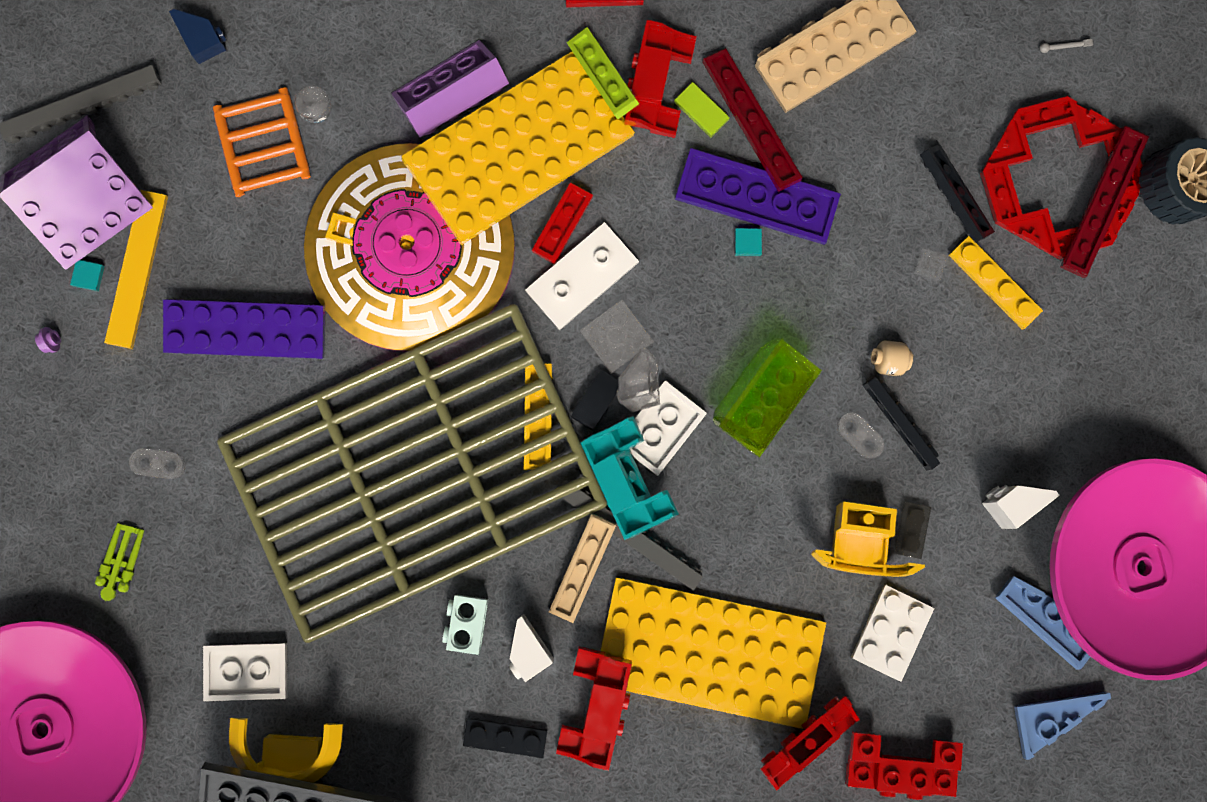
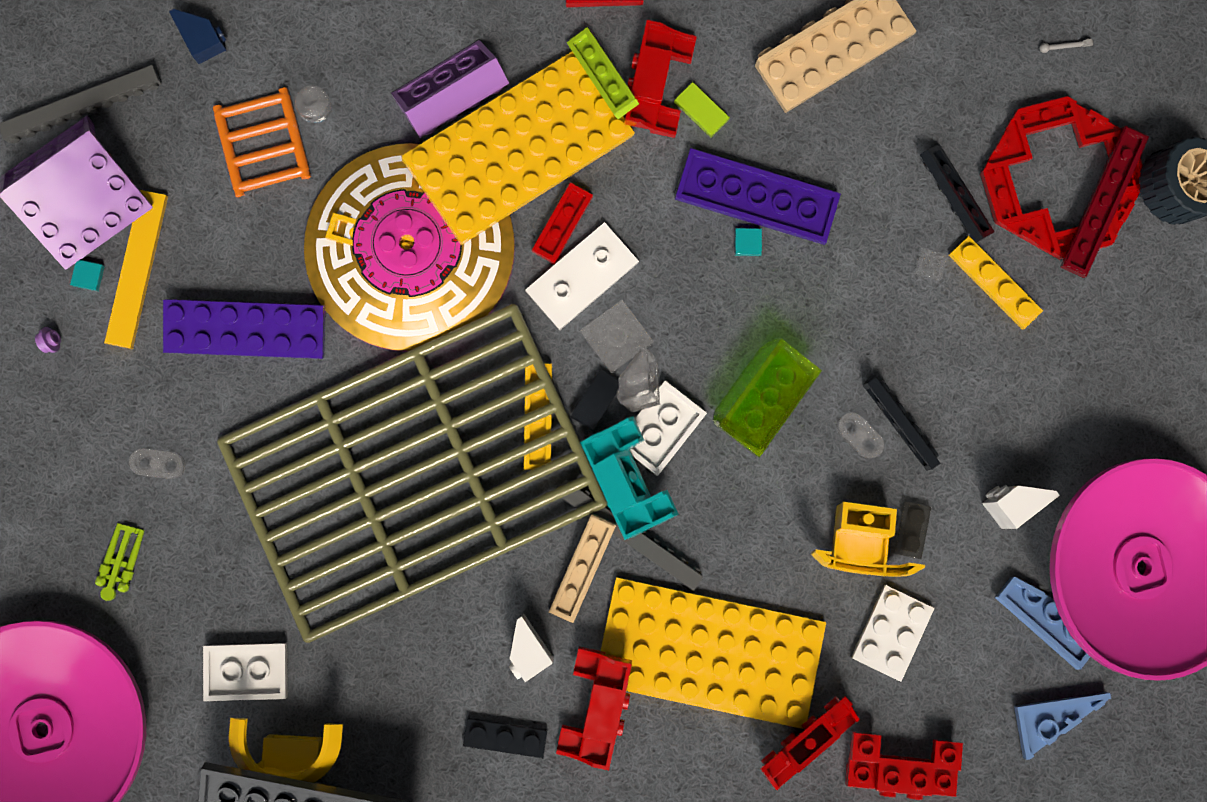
(473, 625): light aqua brick -> none
(752, 120): dark red tile -> none
(892, 358): tan head -> none

